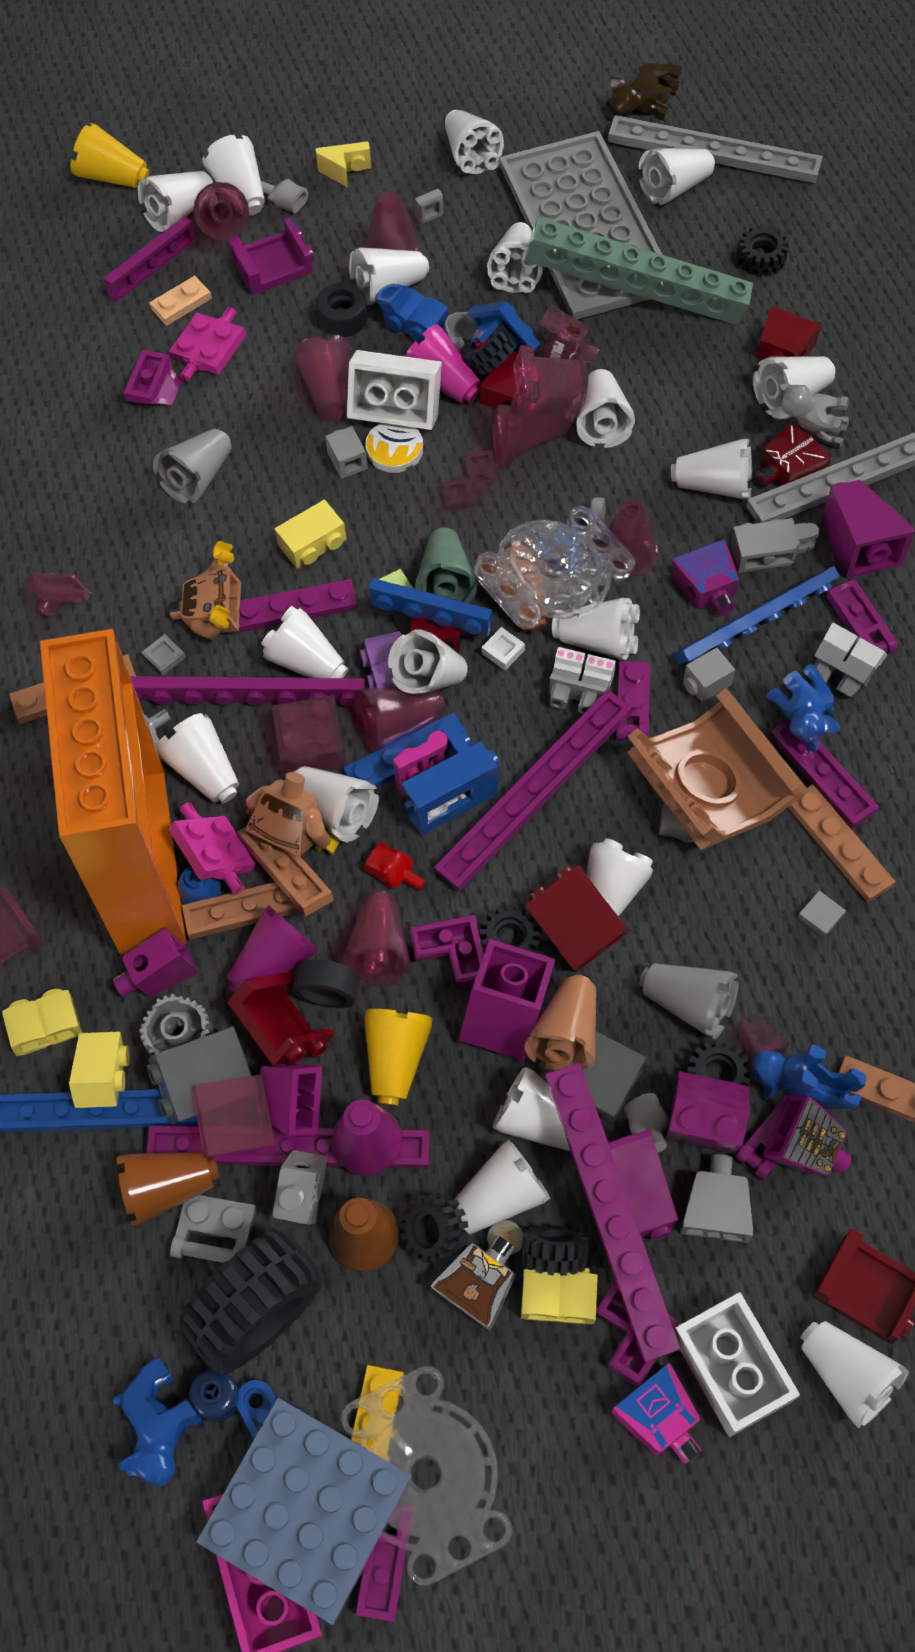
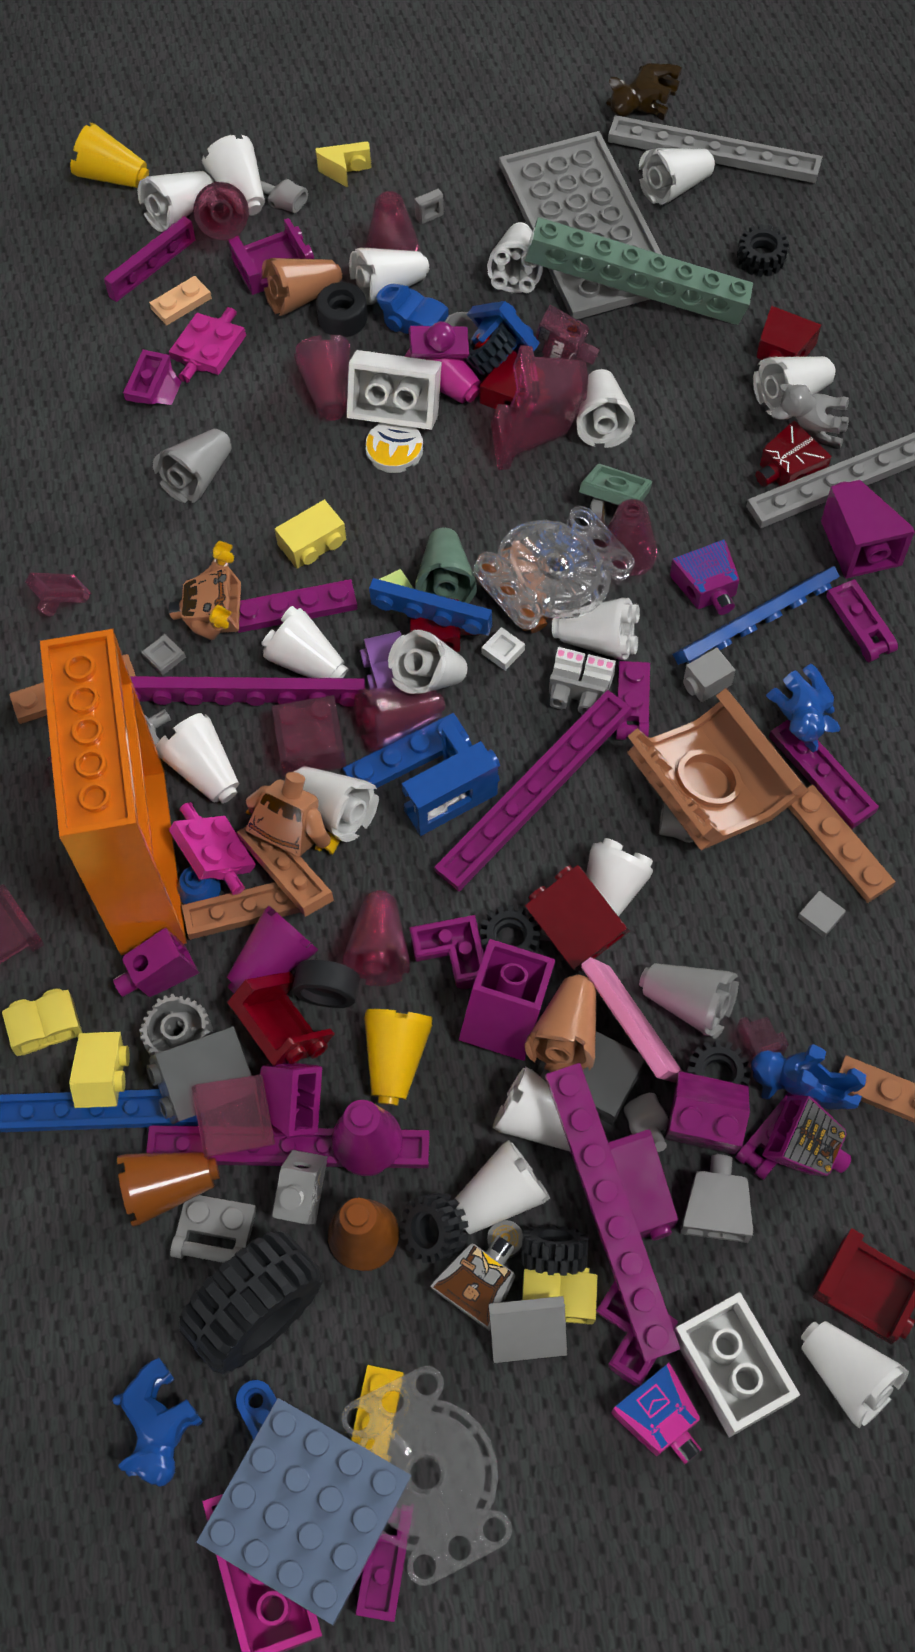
(218, 1407): dark blue head -> none
(297, 281): none -> nougat cone
(346, 452): light grey brick -> none
(392, 867): red piece -> none
(416, 760): dark pink plate -> none
(438, 341): none -> magenta tile
(469, 491): clear pink tile -> none
(473, 142): white cone -> none
(528, 1329): none -> light grey tile
(614, 485): none -> sand green plate
(632, 1020): none -> bright pink tile
(716, 470): white cone -> none
(771, 543): light grey hinge -> none
(858, 666): hips -> none

